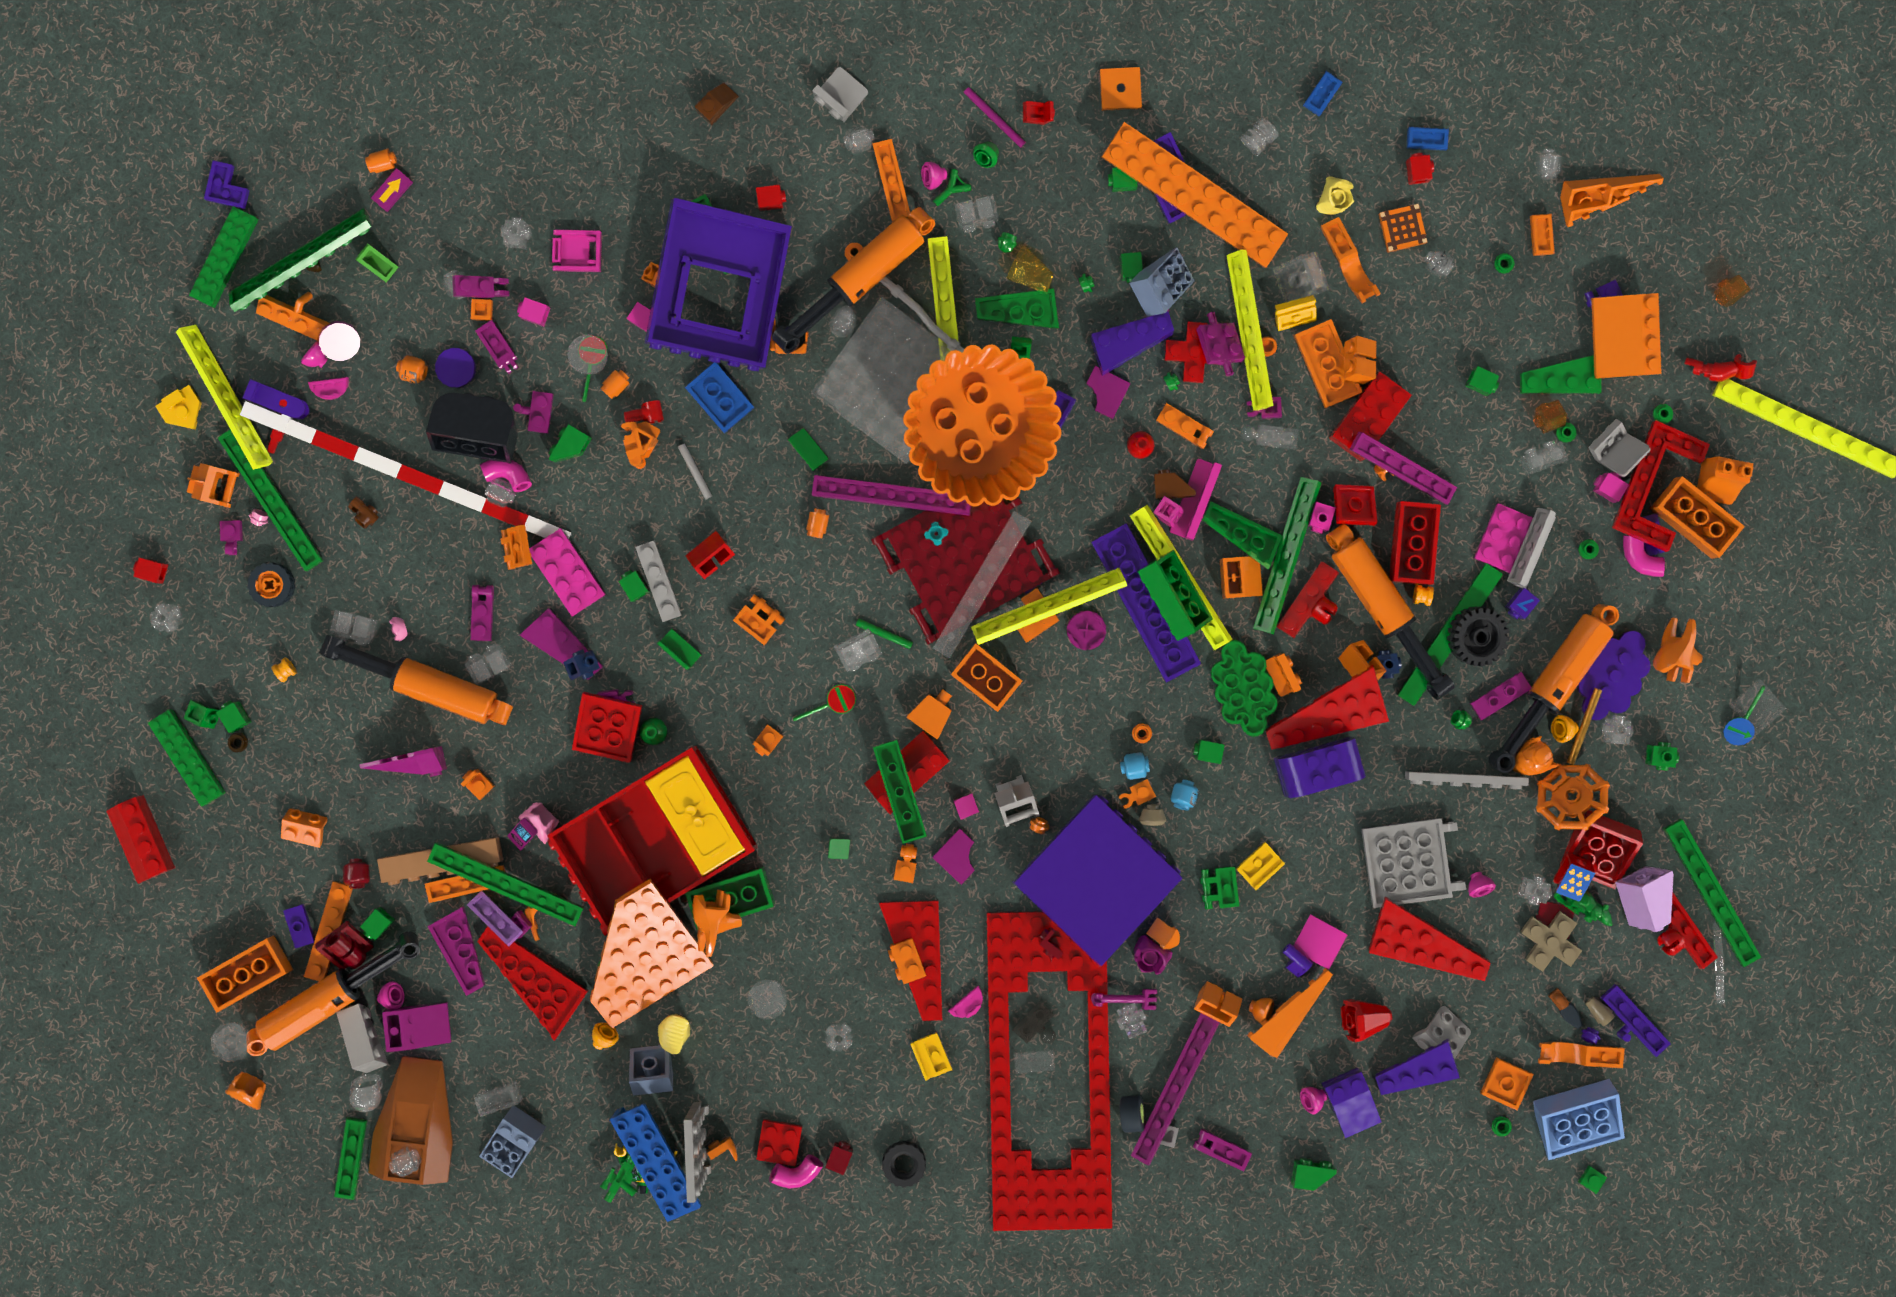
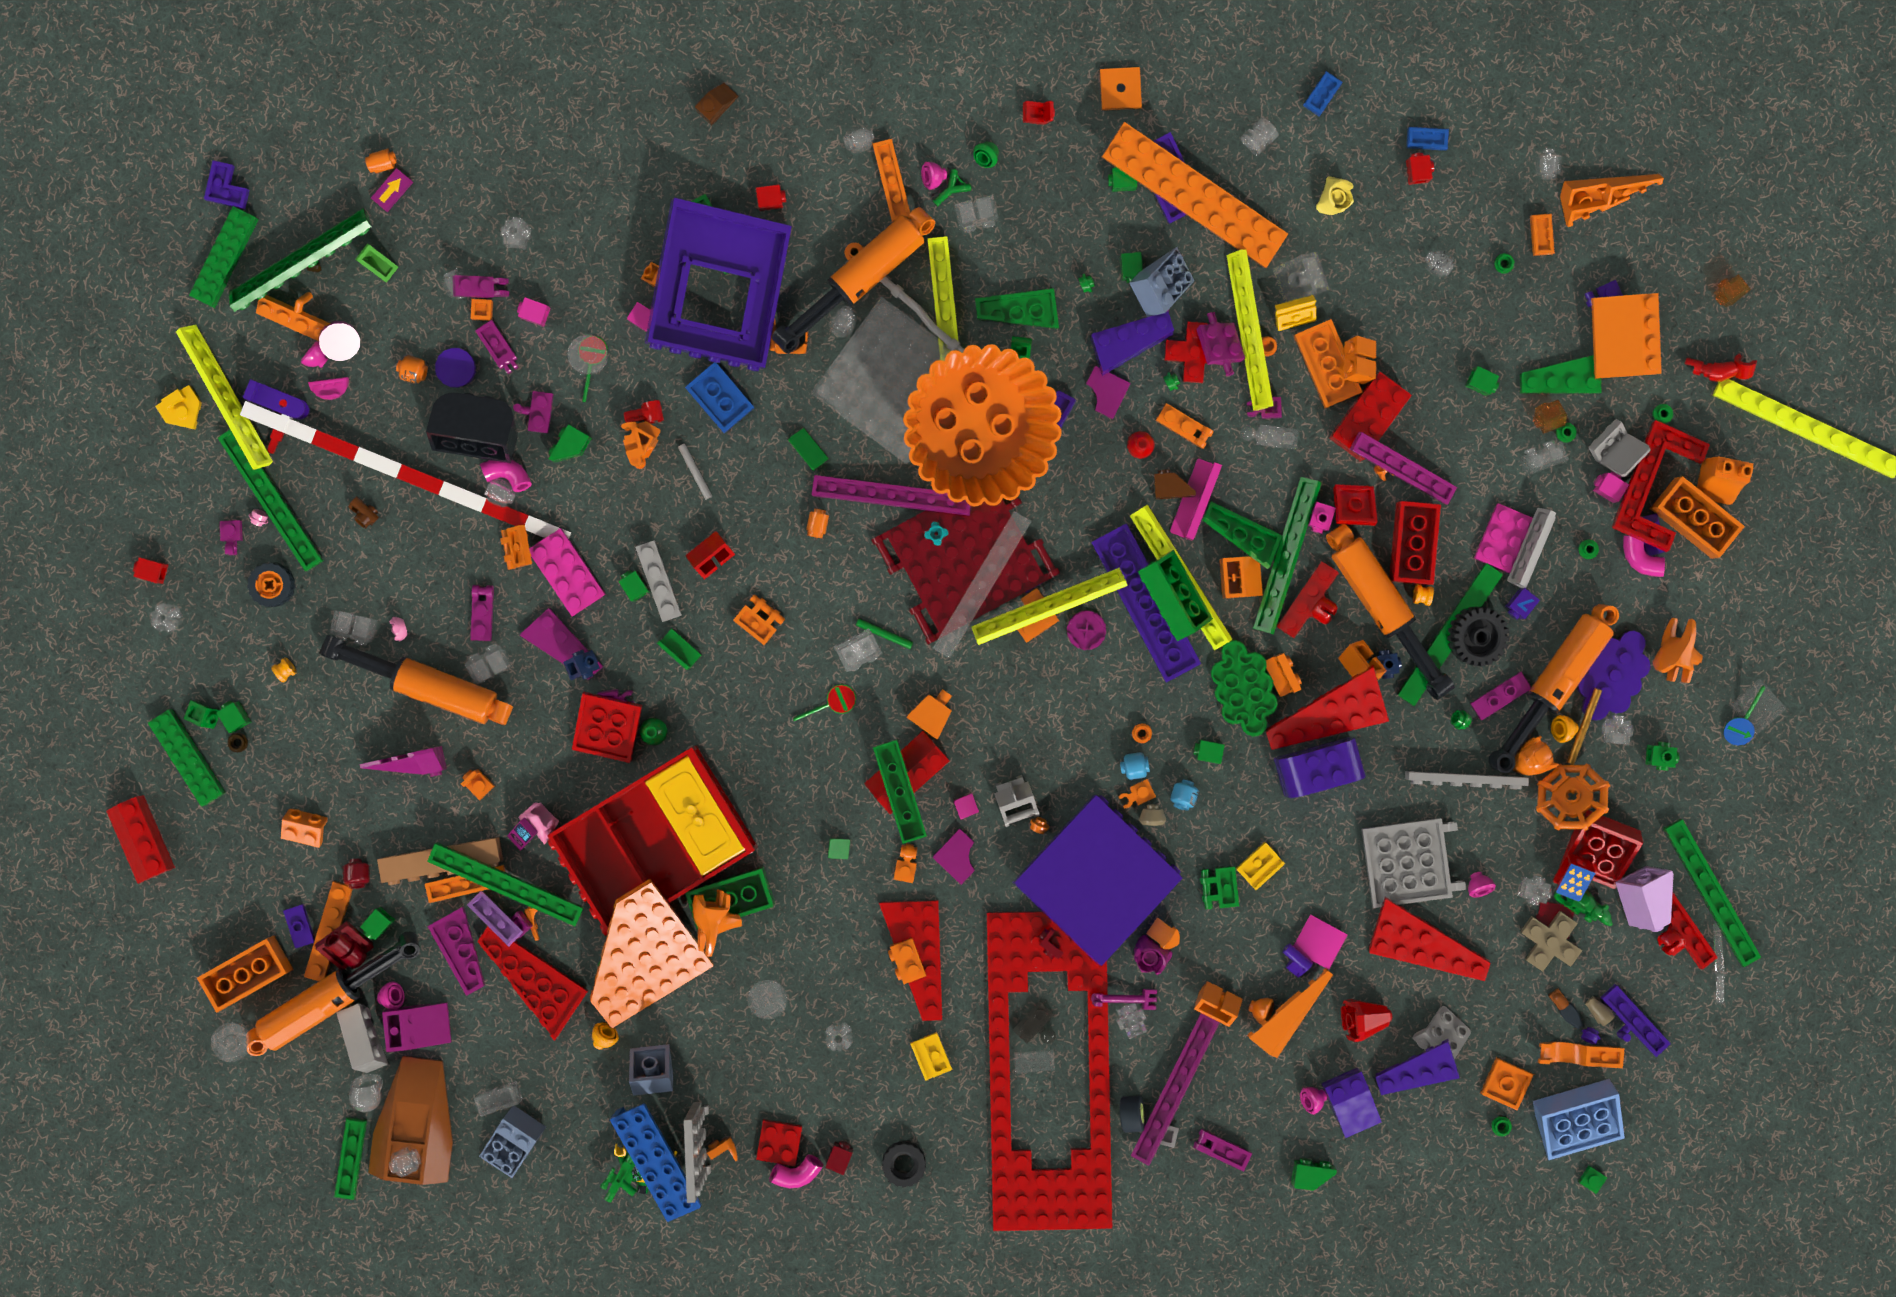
(204, 483): orange piece -> none
(247, 1090): orange hair -> none
(573, 250): dark pink container -> none
(615, 383): orange brick -> none
(673, 1033): light yellow hair -> none
(767, 741): orange bracket -> none
(840, 94): light grey bracket -> none
(968, 1004): dark pink tile -> none
(986, 677): orange brick -> none
(994, 117): magenta bar -> none
(1007, 242): green plate -> none
(1030, 271): clear yellow slope -> none
(1168, 512): dark pink brick -> none
(1348, 260): orange piece -> none
(1402, 228): tile -> none

